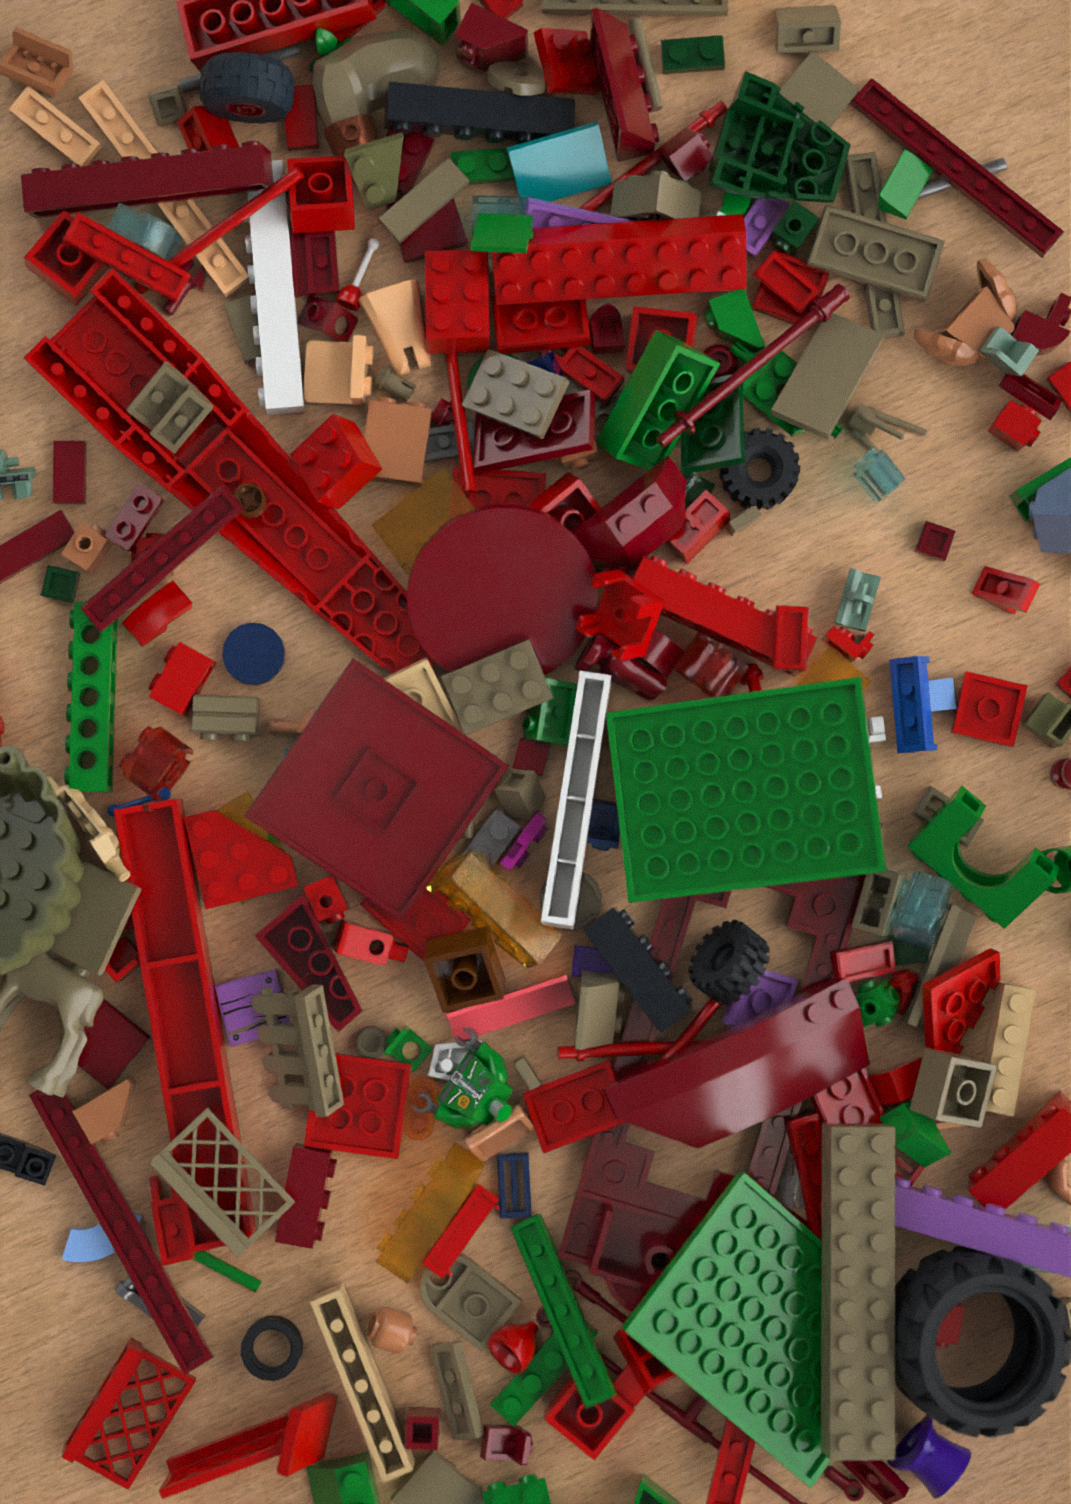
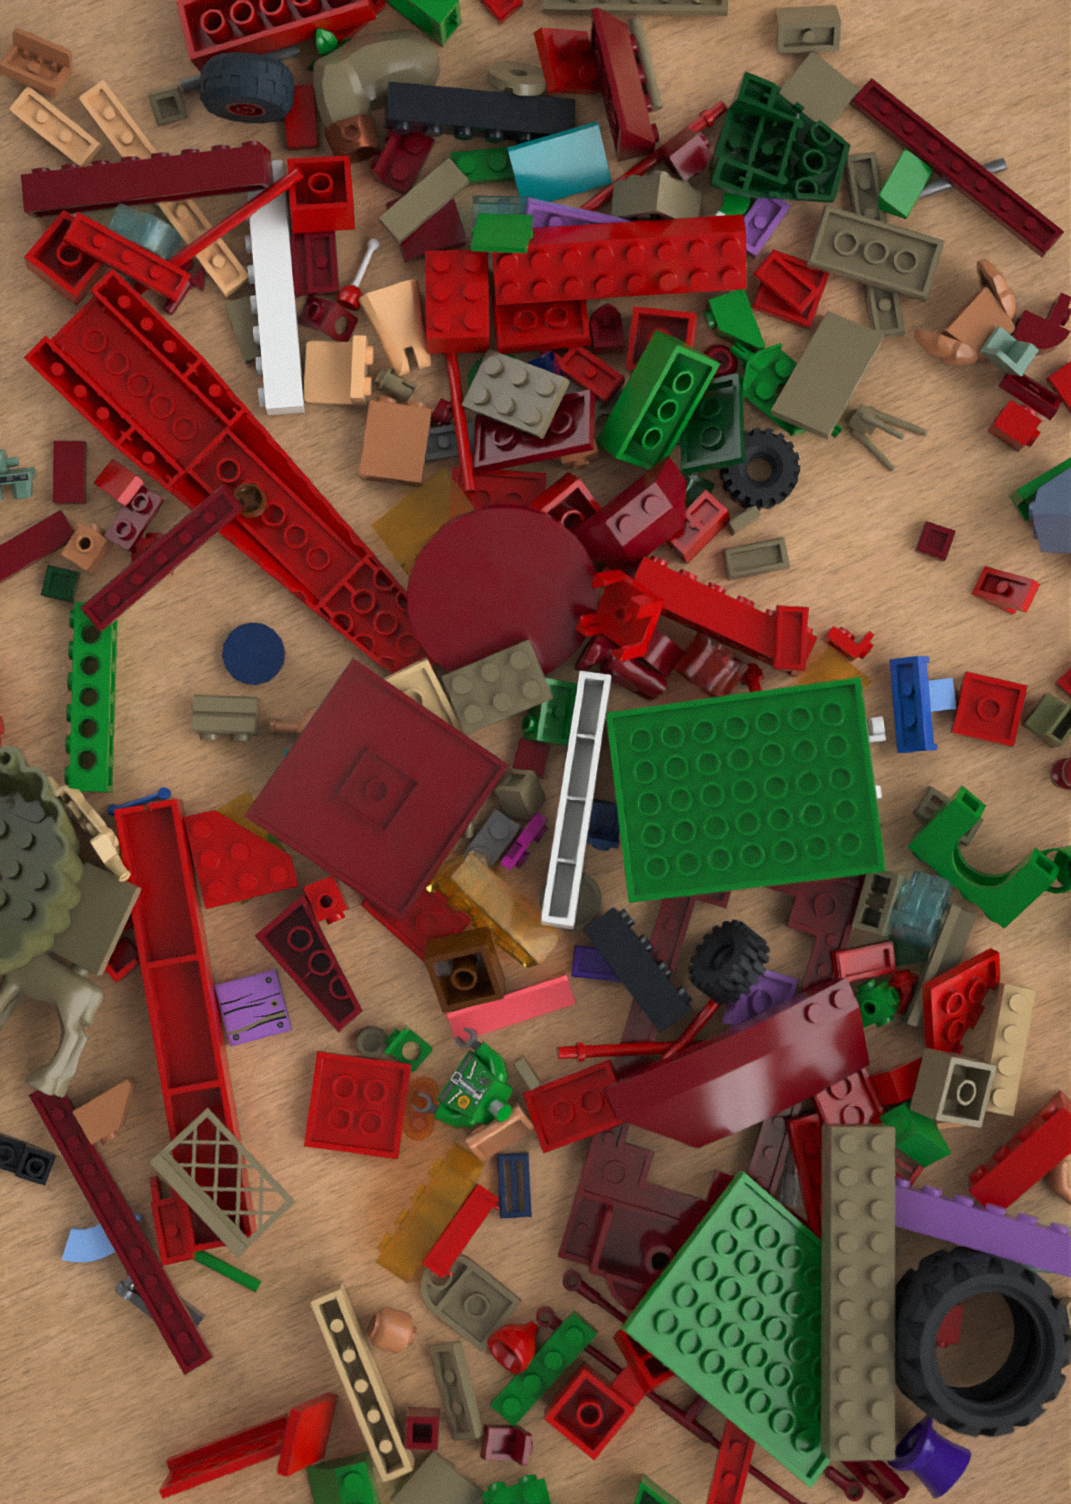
(102, 1405): red fence -> none
(110, 1045): dark red slope -> none
(118, 482): none -> red tile
(156, 613): red slope -> none
(156, 761): clear red brick -> none
(170, 407): dark tan slope -> none
(181, 678): red brick -> none
(204, 130): red panel -> none
(265, 1372): black tyre -> none
(307, 1187): dark red brick -> none
(315, 1049): dark tan fence -> none
(336, 461): red brick -> none
(354, 942): torso -> none
(376, 169): olive wing -> none
(447, 1059): white piece -> none
(489, 39): dark red slope -> none
(563, 1311): green tile -> none
(597, 1009): dark tan slope -> none
(692, 54): dark green plate -> none
(756, 558): none -> dark tan tile
(793, 229): dark green brick -> none
(819, 310): dark red bar -> none
(857, 600): sand green hips -> none
(878, 474): clear light blue brick -> none

